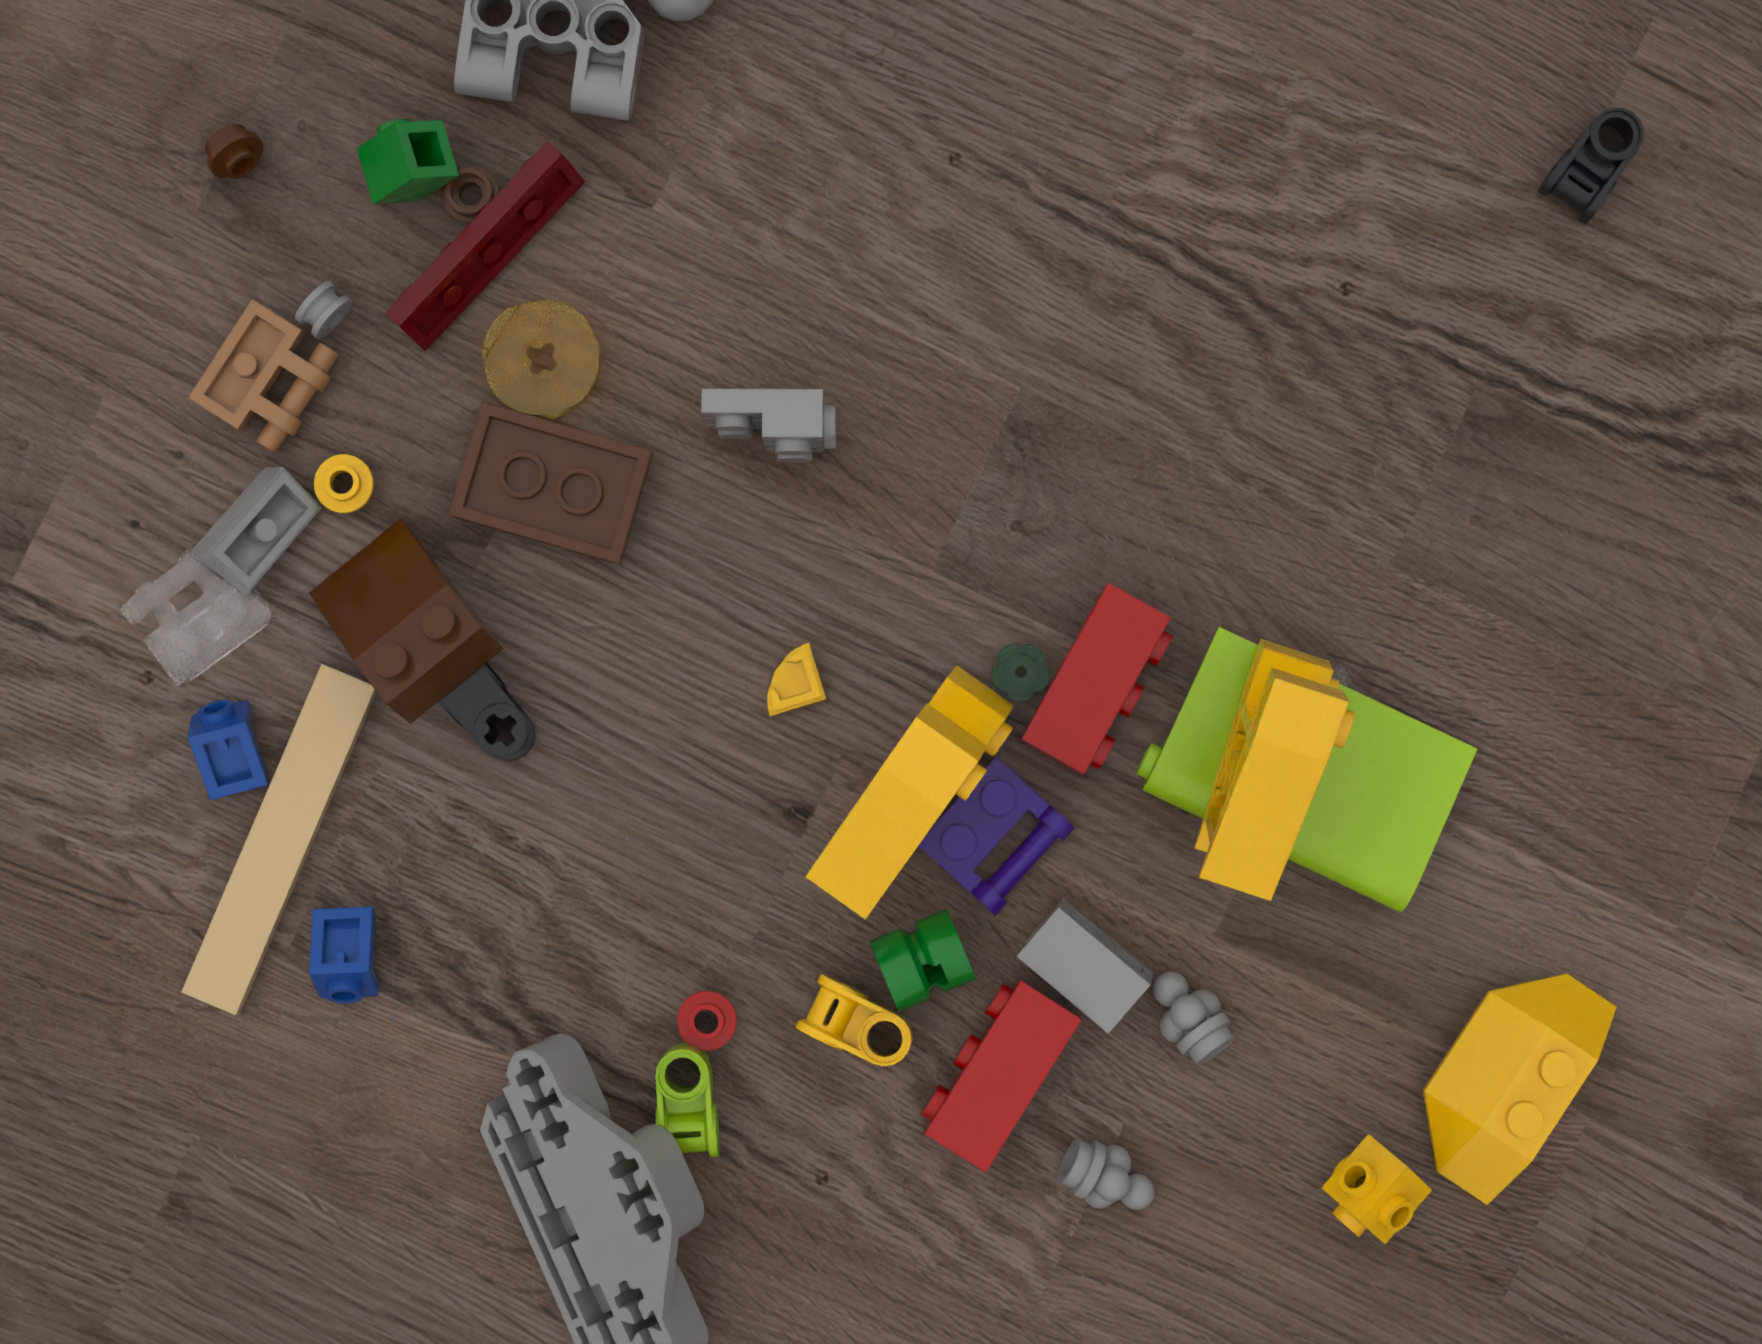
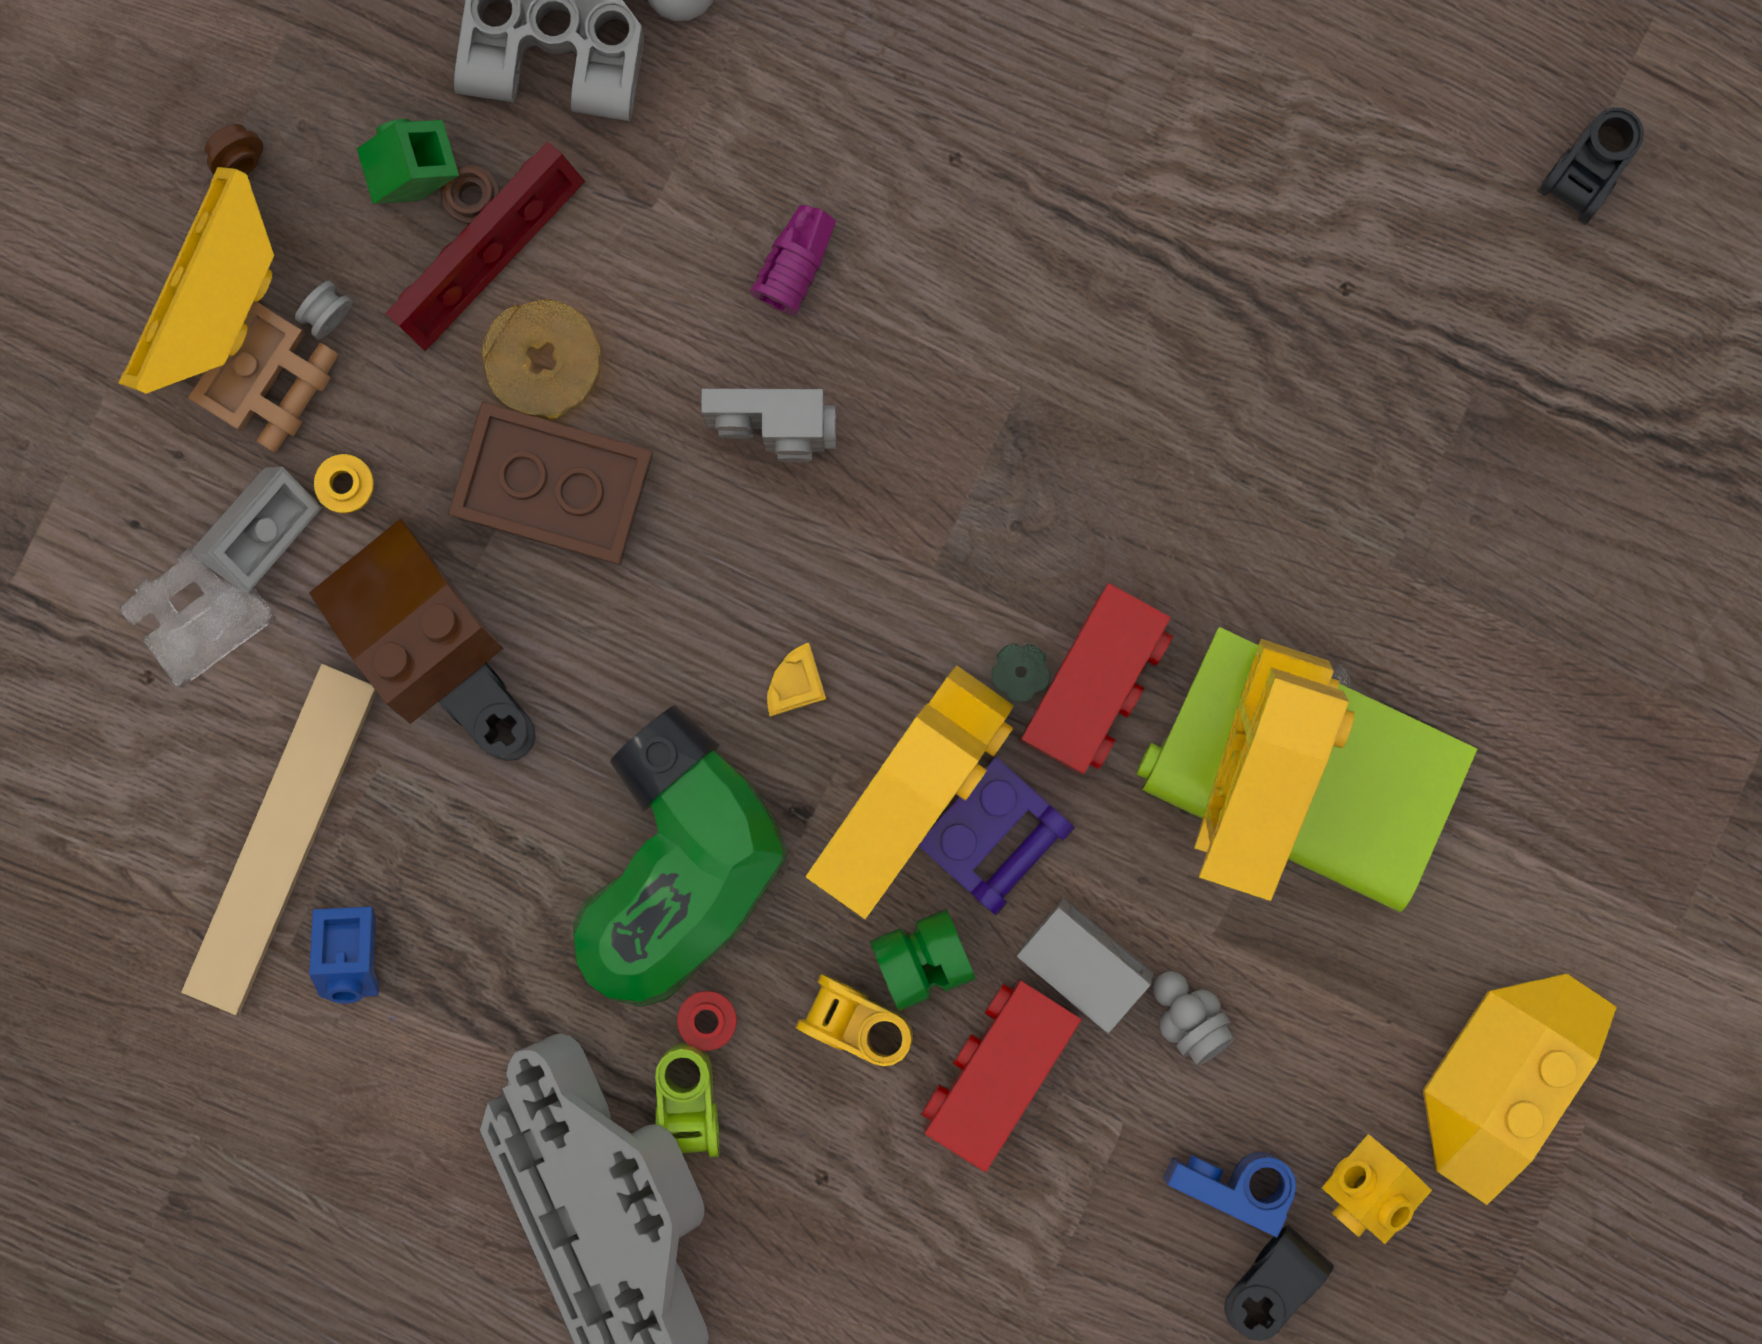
(207, 291): none -> yellow wedge
(227, 748): blue bracket -> none
(688, 882): none -> green piece
(794, 260): none -> magenta hinge
(1102, 1176): light grey piece -> none
(1202, 1181): none -> blue plate
(1286, 1275): none -> black piece

